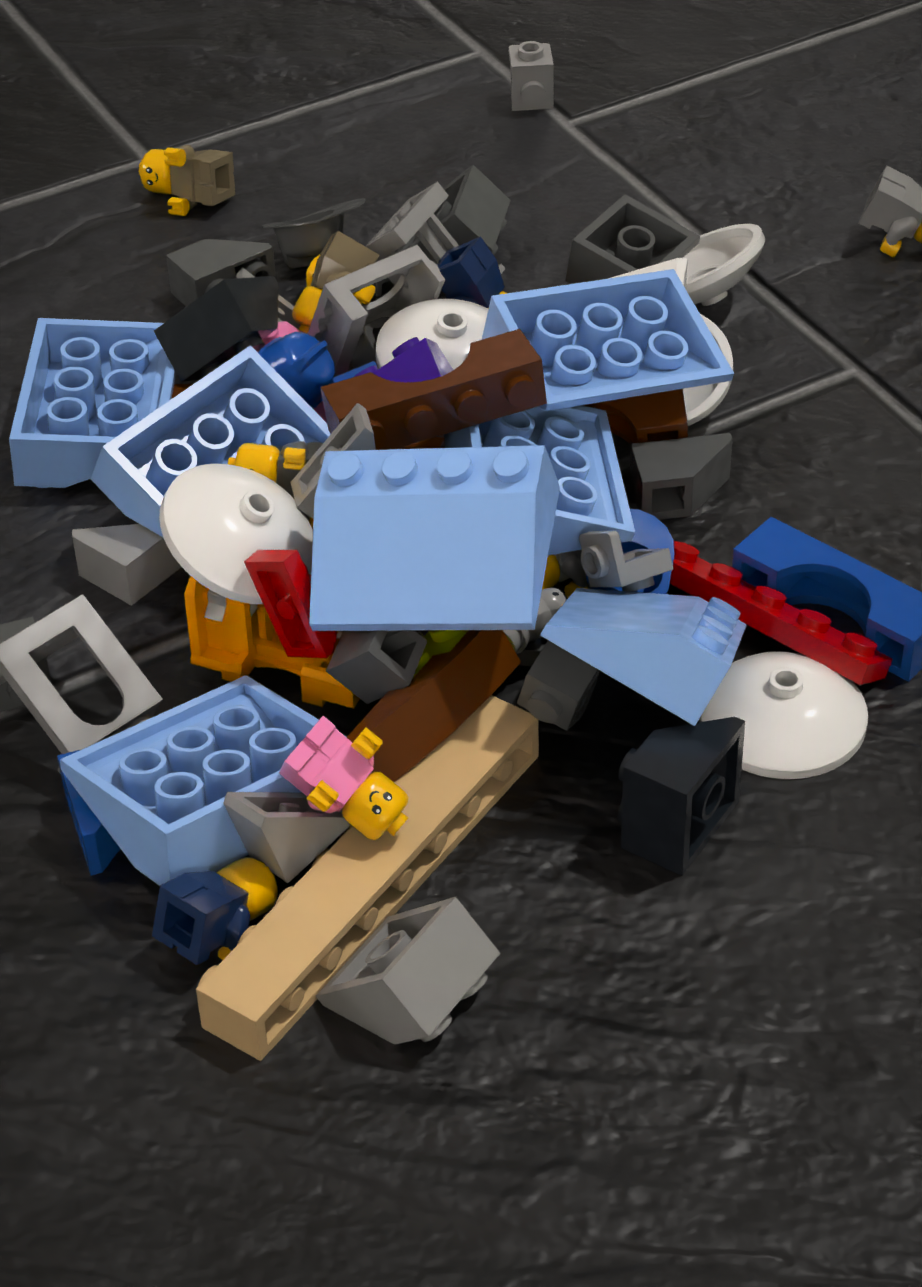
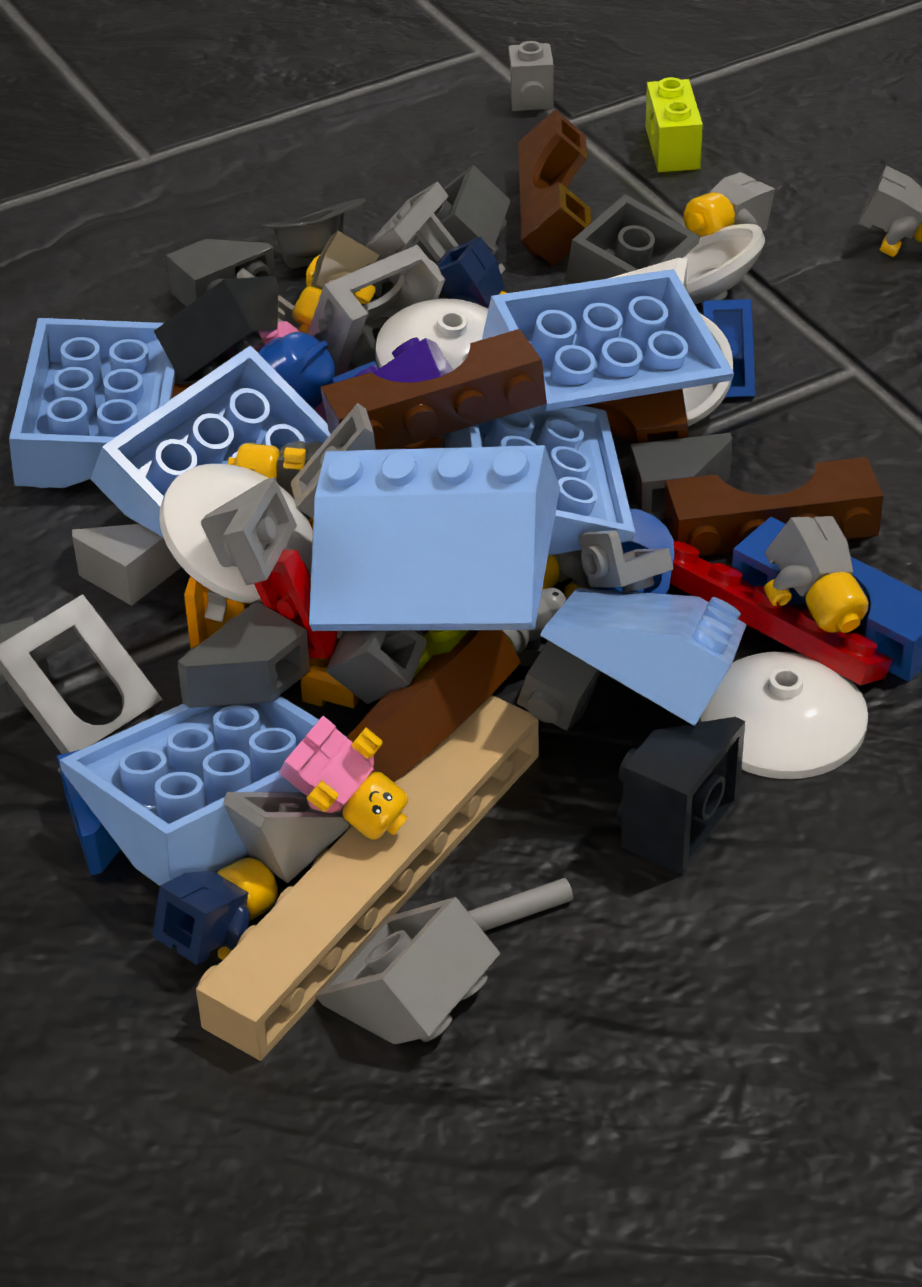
(190, 175): dark tan piece -> none
(245, 660): none -> dark grey slope
(251, 530): none -> light grey slope
(522, 904): none -> light grey piece
(549, 210): none -> reddish brown arch
(673, 125): none -> neon yellow brick
(719, 517): none -> reddish brown arch
(731, 202): none -> piece
(736, 323): none -> blue slope
(819, 567): none -> piece

